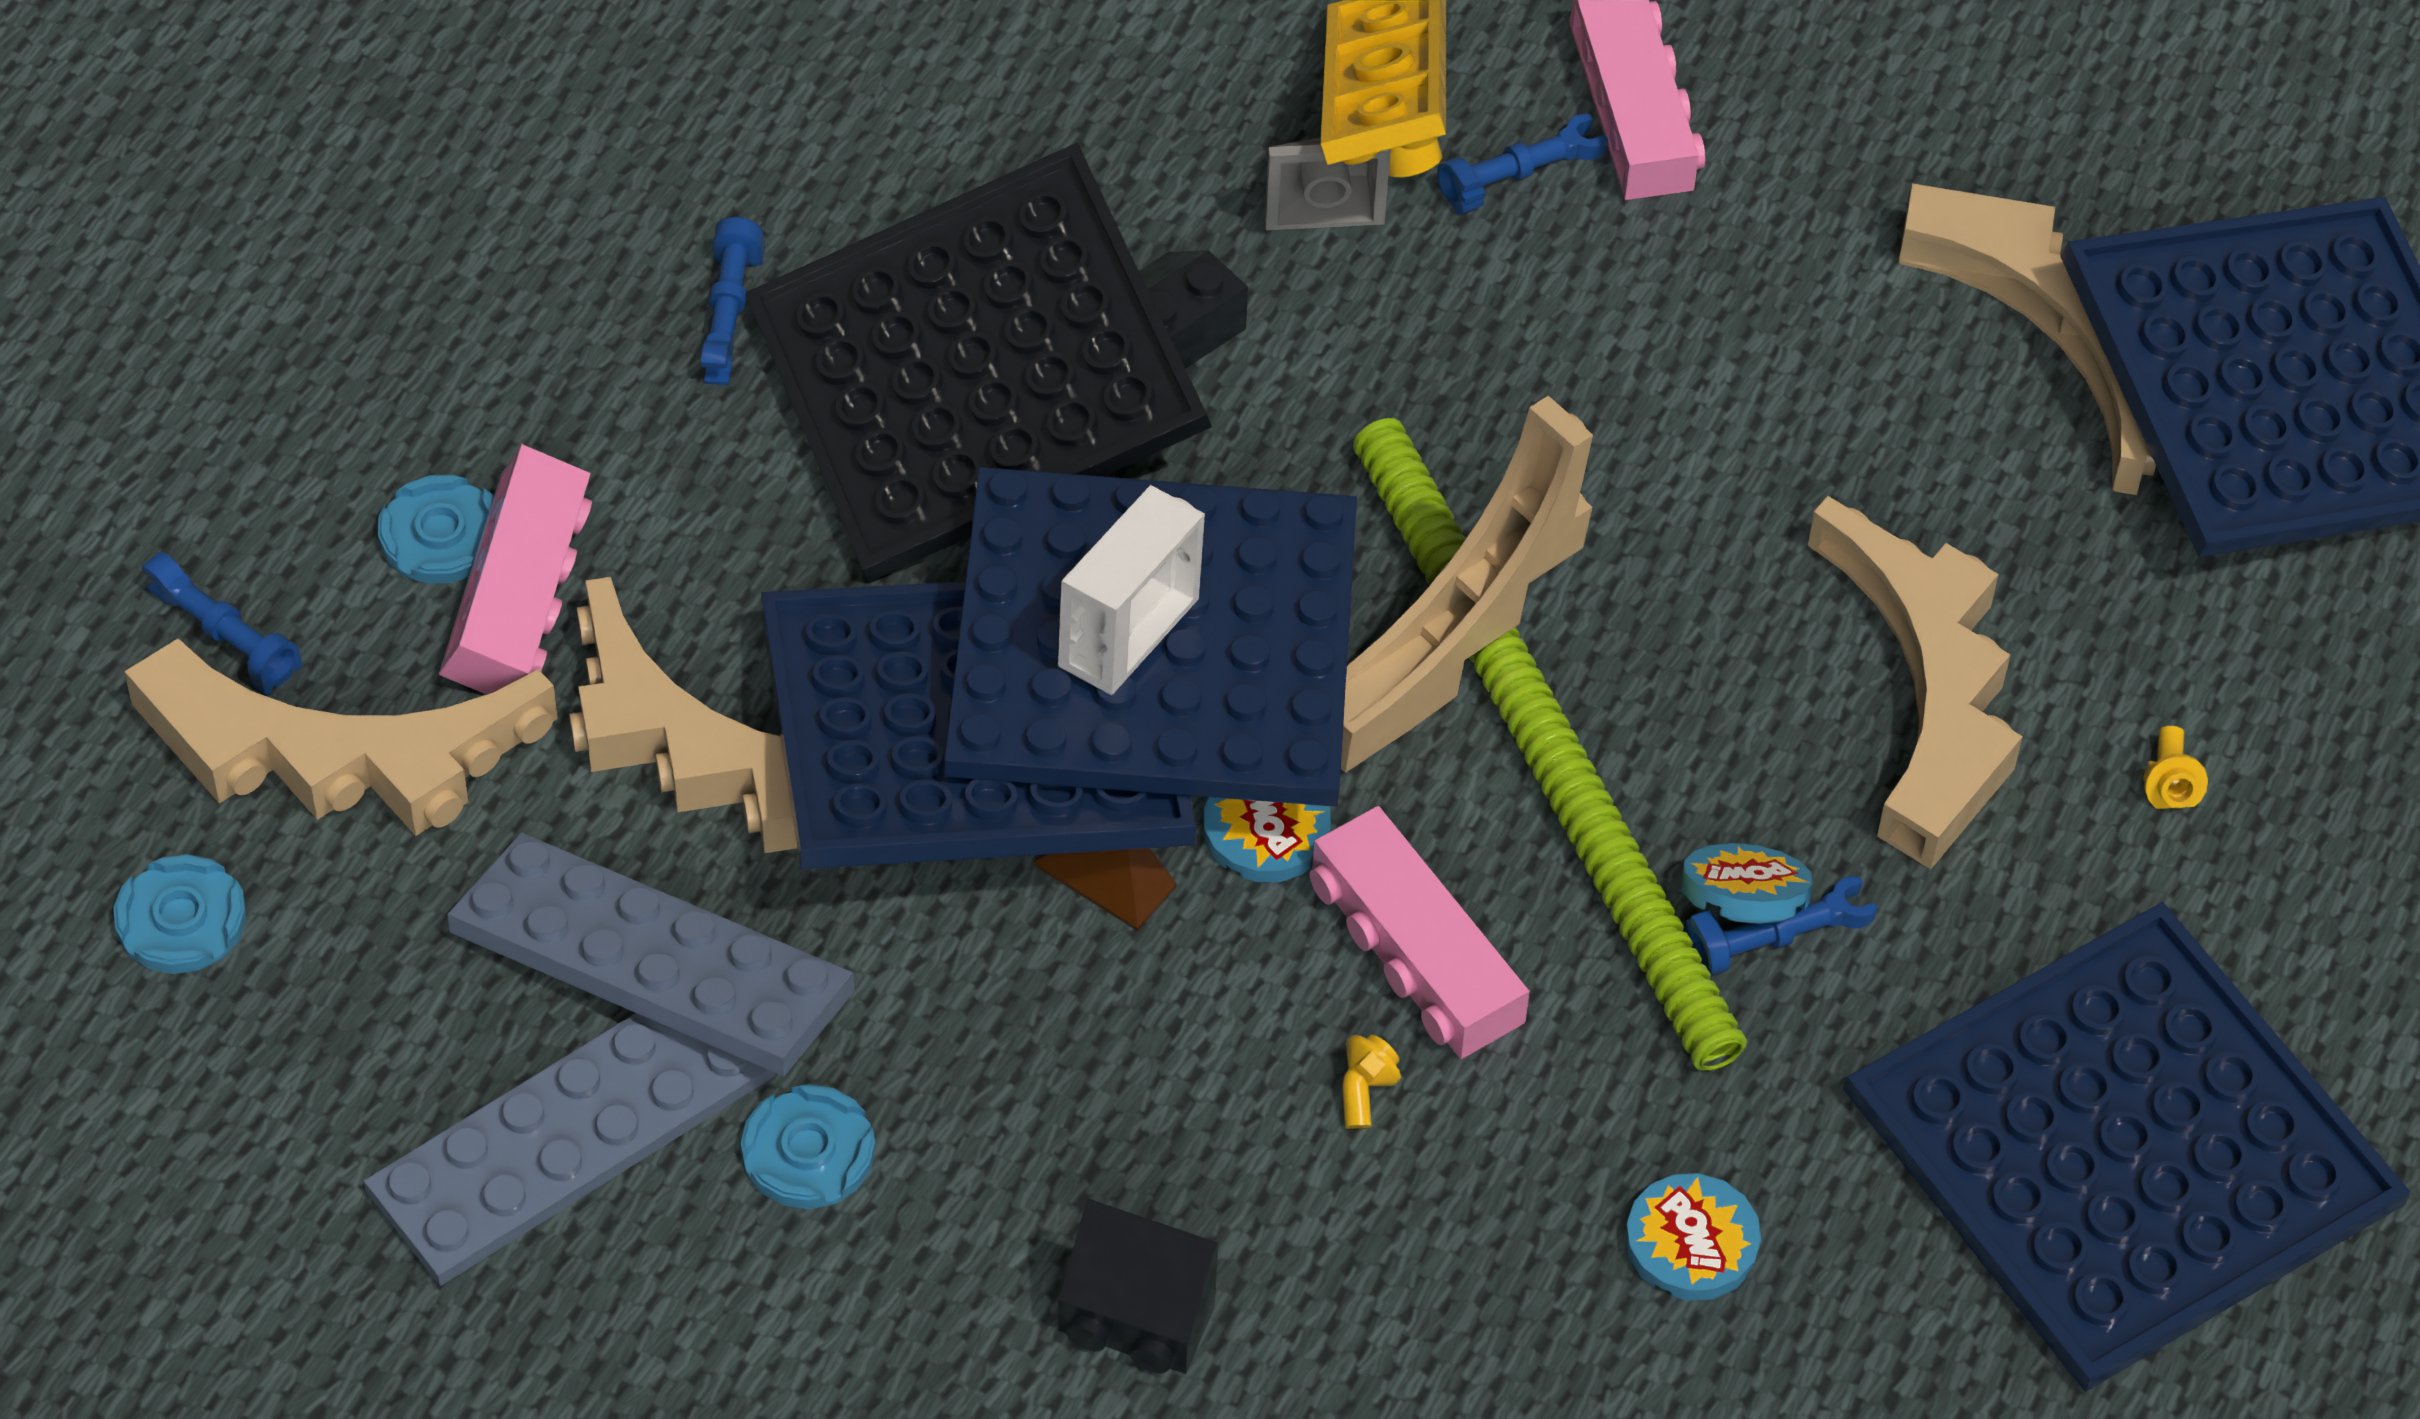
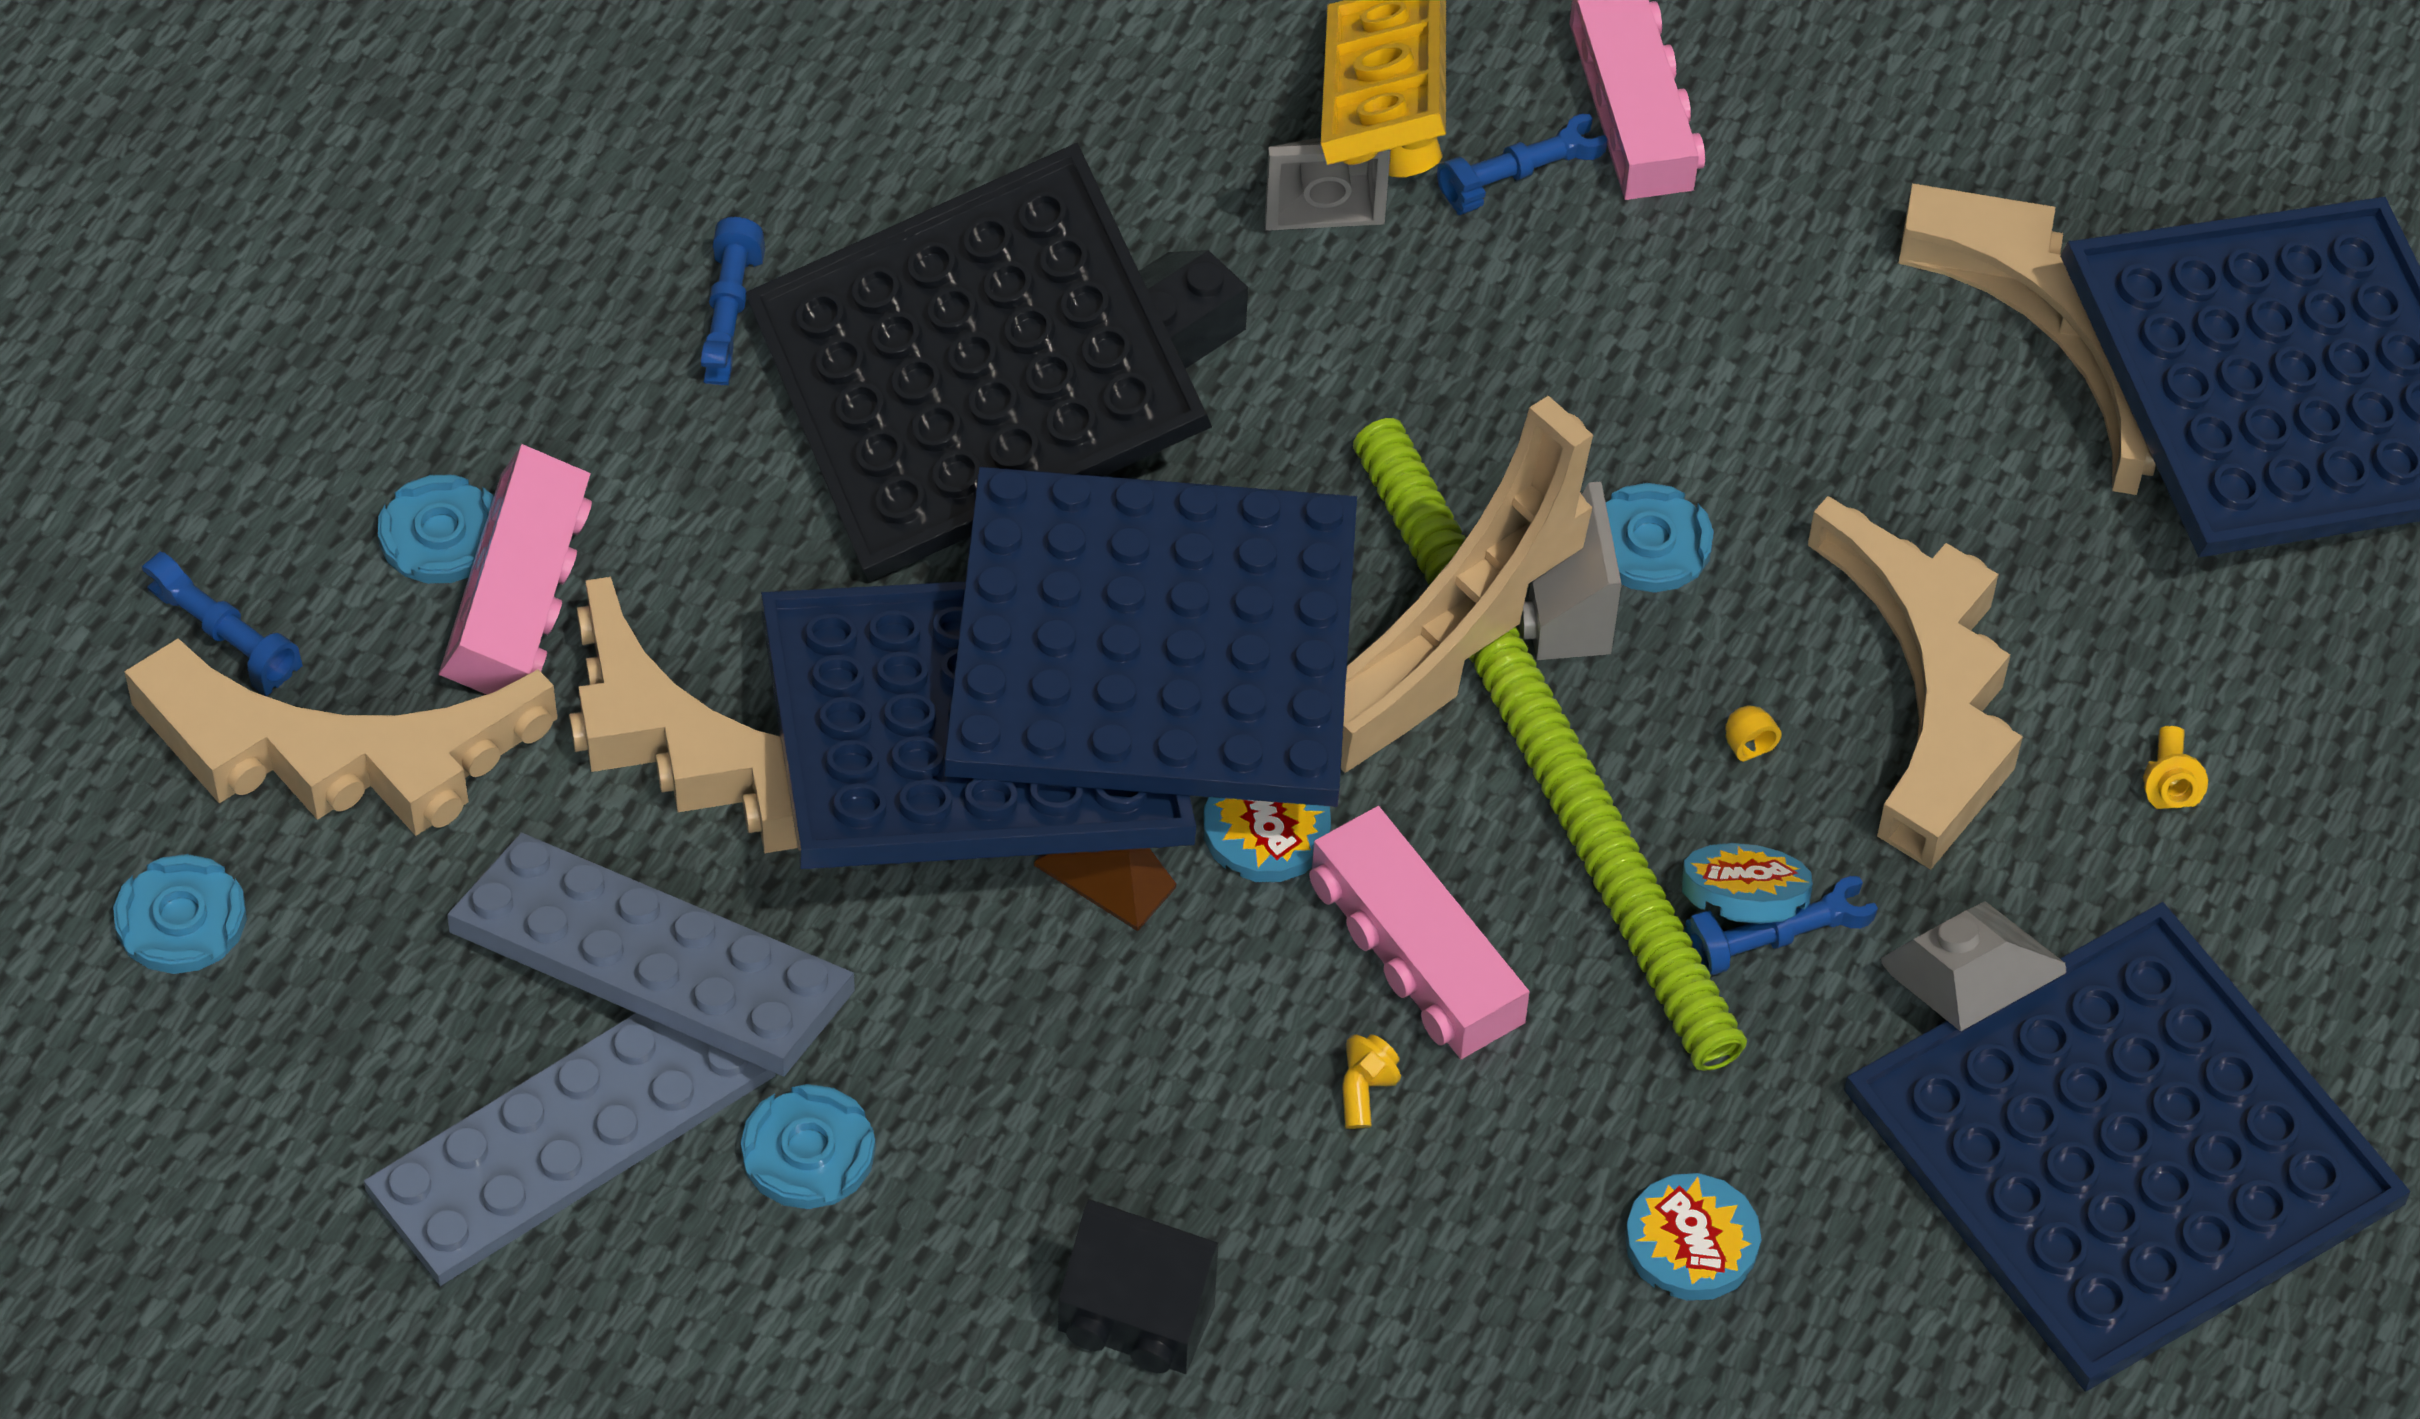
(1130, 589): white window -> none
(1577, 601): none -> light grey slope
(1649, 556): none -> dark azure tile
(1751, 724): none -> yellow hinge
(1973, 965): none -> light grey slope

